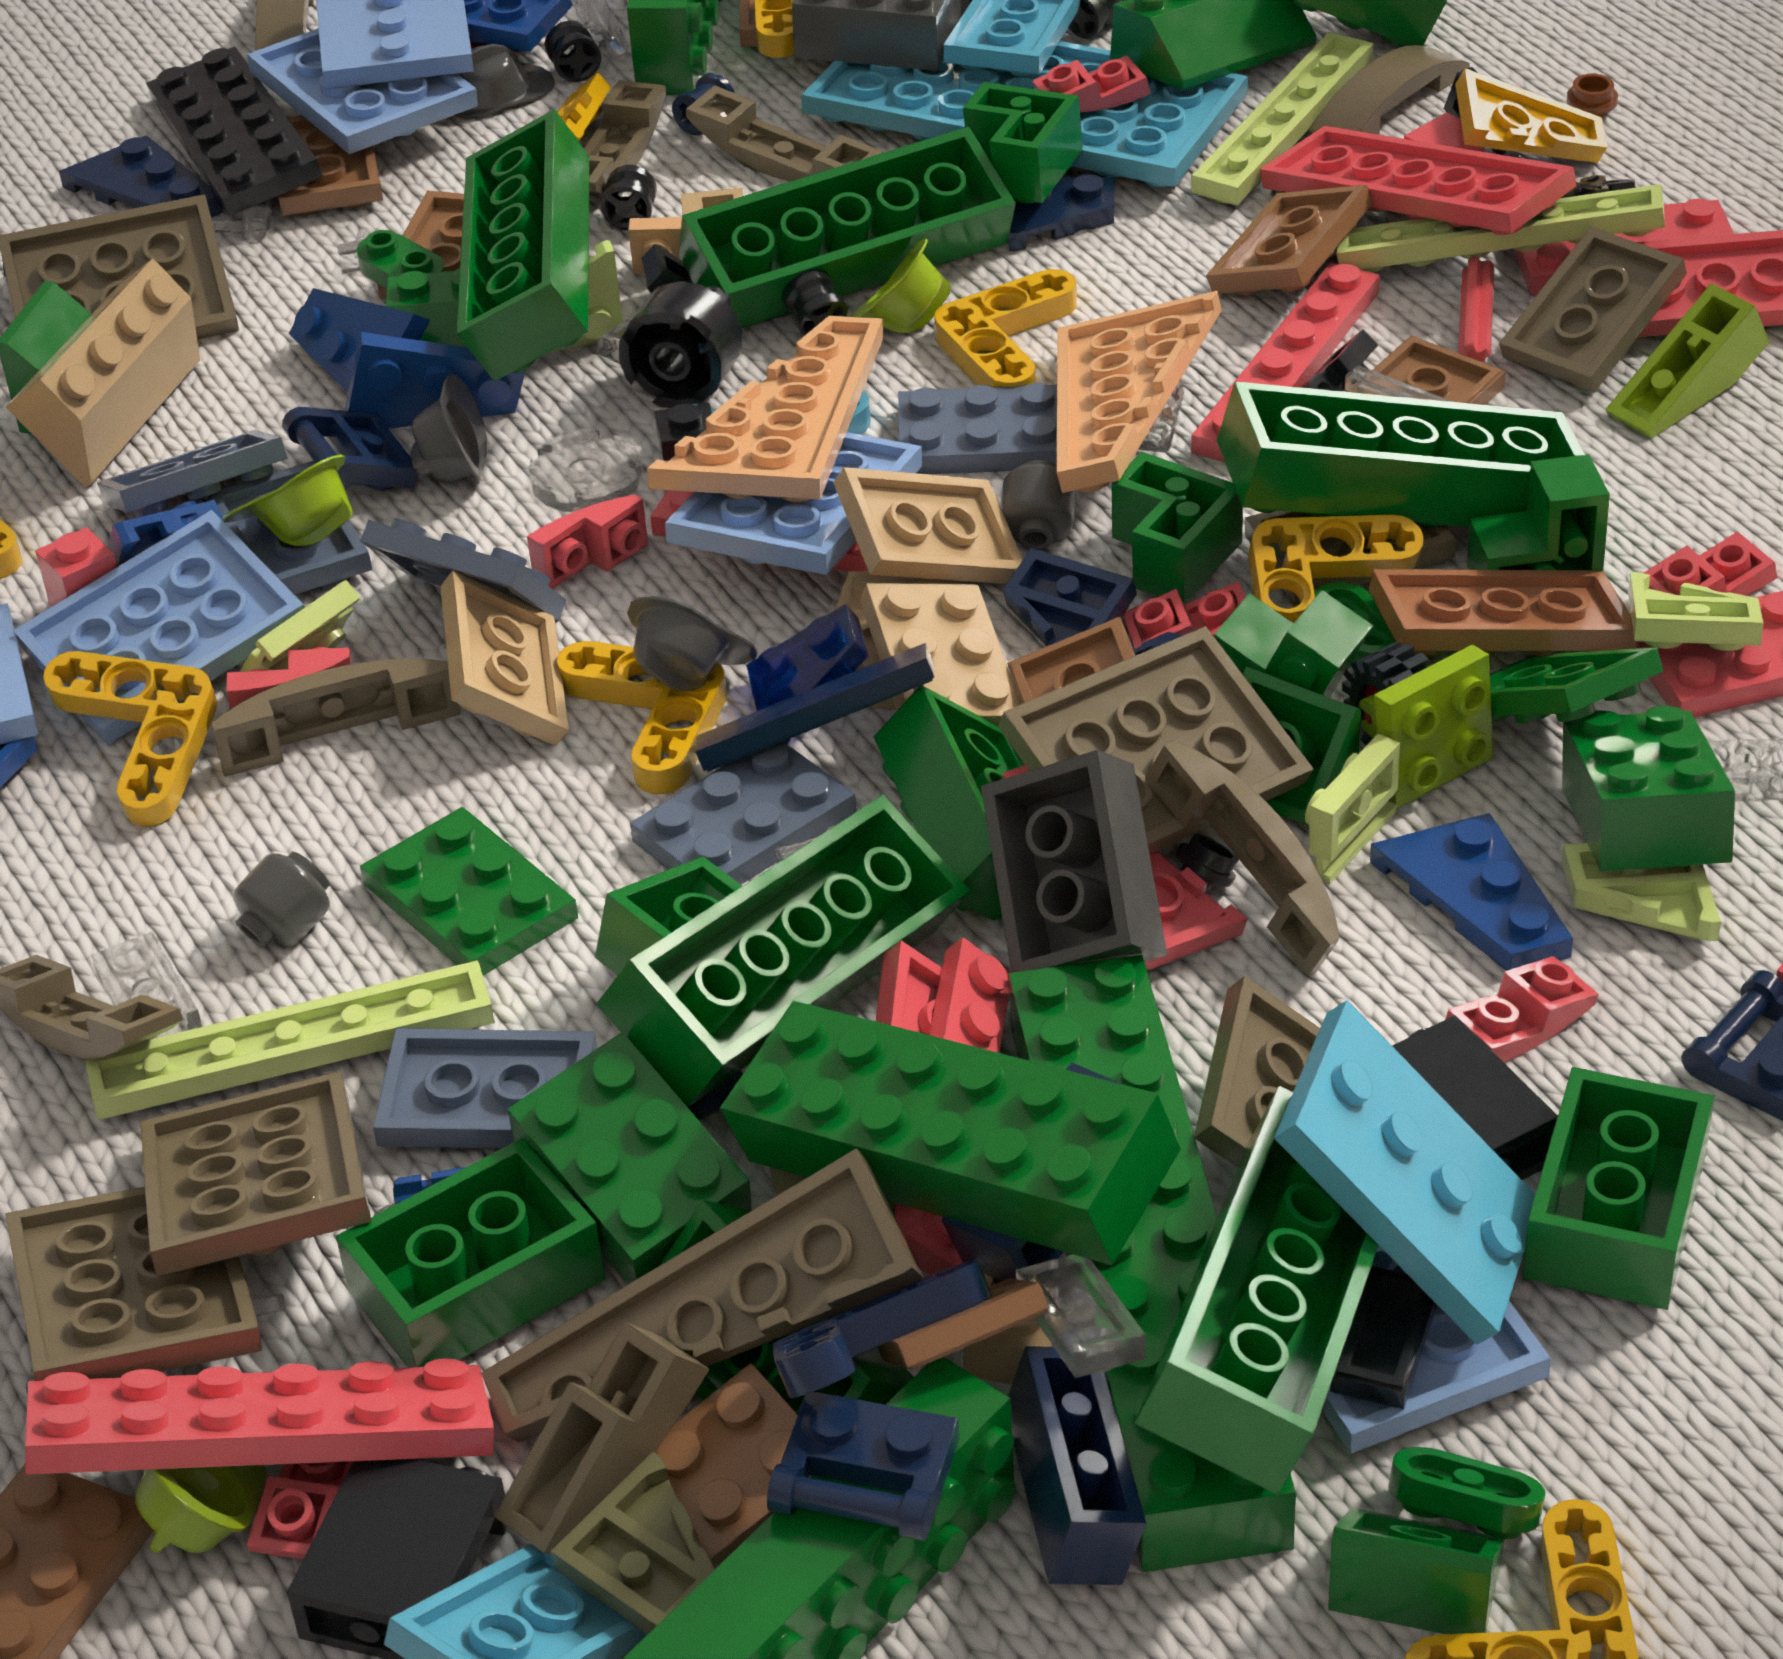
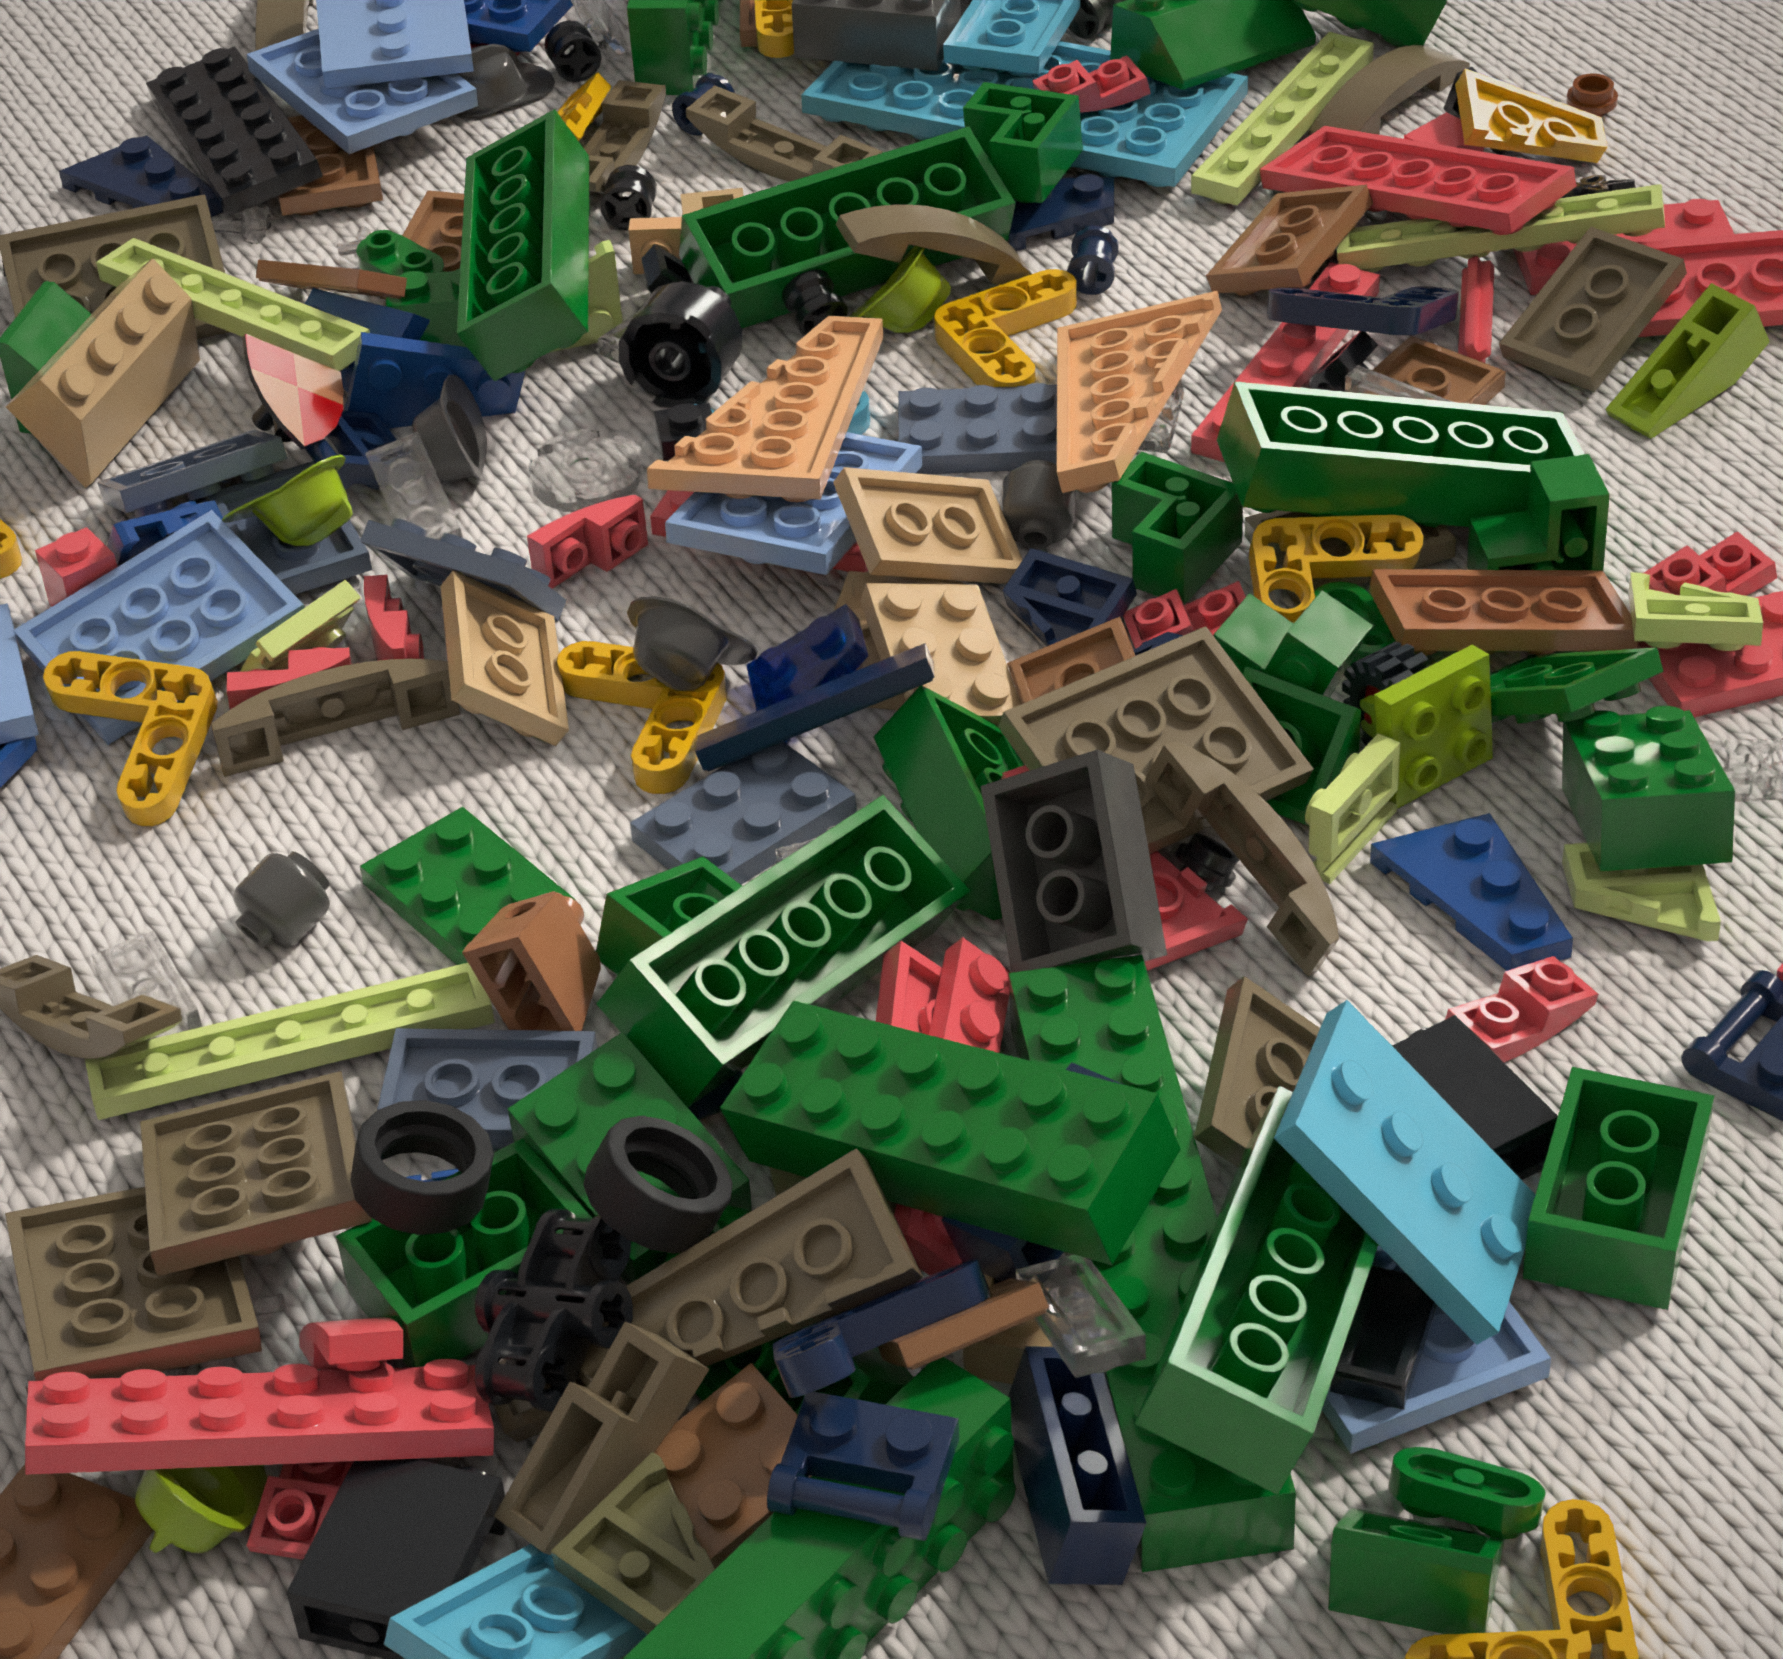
(243, 306): none -> yellowish green plate
(295, 393): none -> shield
(331, 279): none -> nougat tile
(351, 1343): none -> coral slope
(389, 622): none -> coral slope
(412, 486): none -> clear plate
(415, 1204): none -> black tyre
(537, 963): none -> nougat torso
(551, 1310): none -> black axle
(639, 1208): none -> black tyre
(890, 229): none -> dark tan slope
(1093, 259): none -> dark blue bush
(1401, 313): none -> dark blue beam

